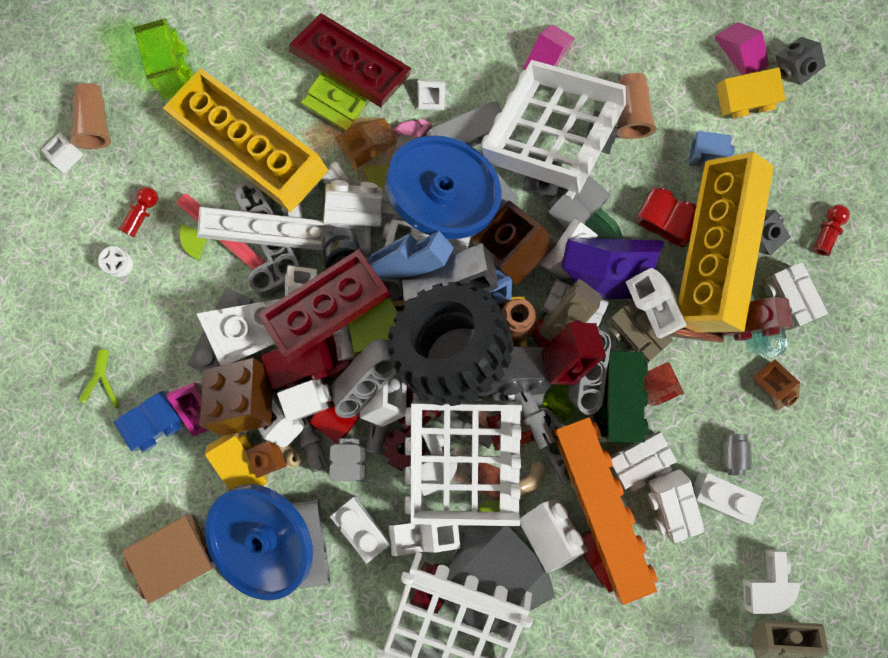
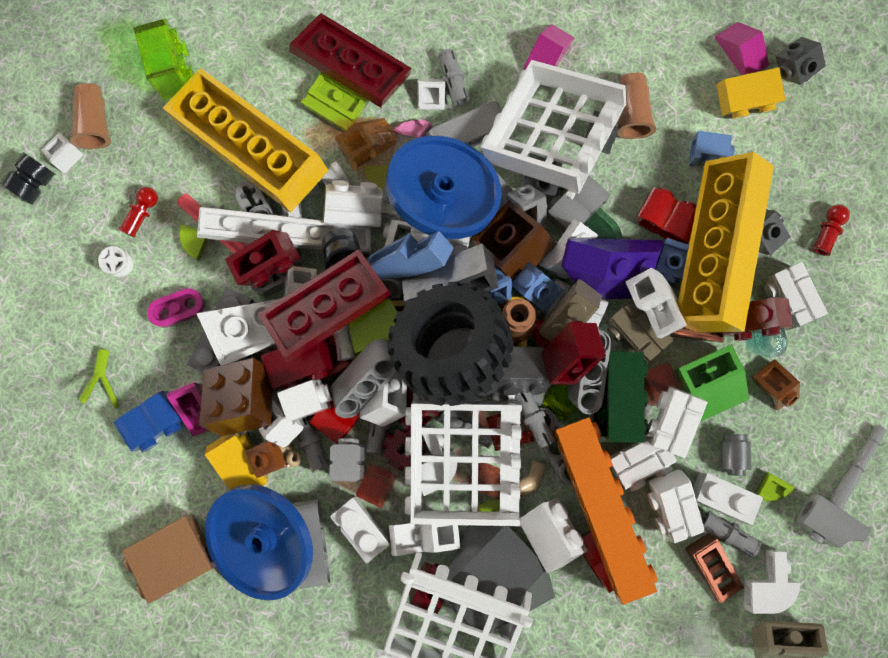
(27, 178): none -> black wheel
(177, 307): none -> dark pink plate
(263, 258): none -> dark red brick
(376, 485): none -> clear red panel
(453, 77): none -> light grey pin
(531, 202): none -> light grey bracket
(537, 287): none -> medium blue brick
(676, 251): none -> medium blue brick
(676, 421): none -> white brick
(705, 550): none -> copper slope
(717, 379): none -> bright green slope
(731, 534): none -> light grey pin
(773, 488): none -> lime tile
(826, 518): none -> light grey piece

